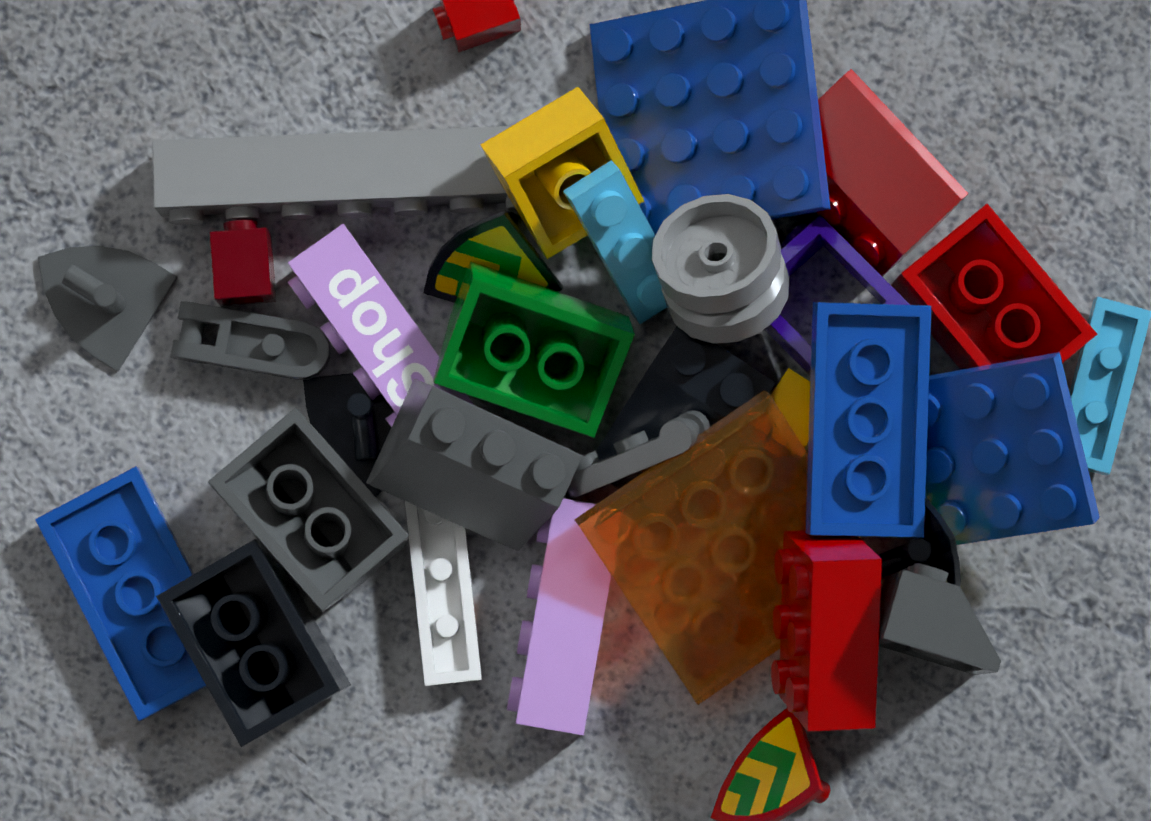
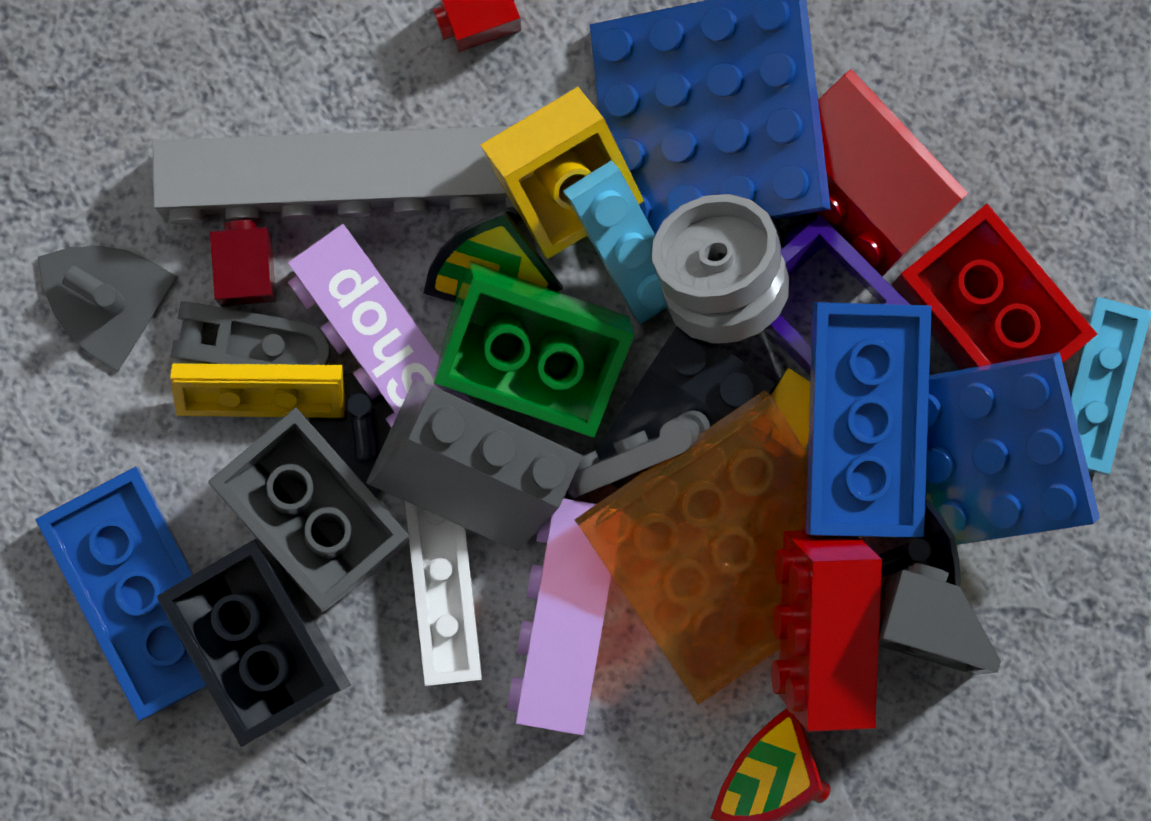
(258, 390): none -> yellow tile

